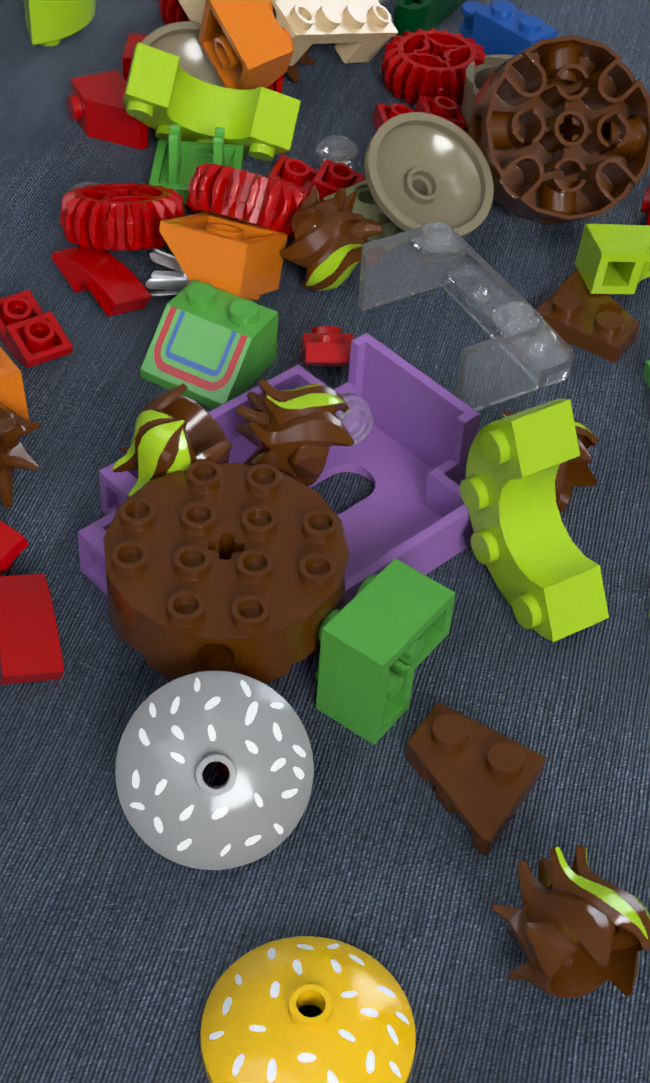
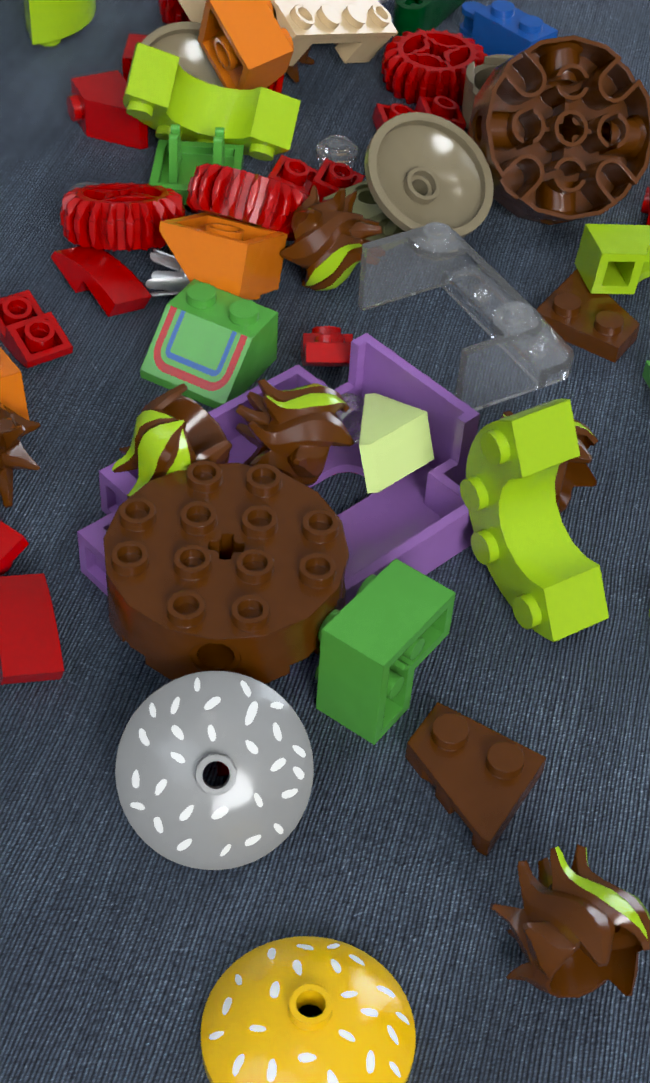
(392, 441): none -> yellowish green slope

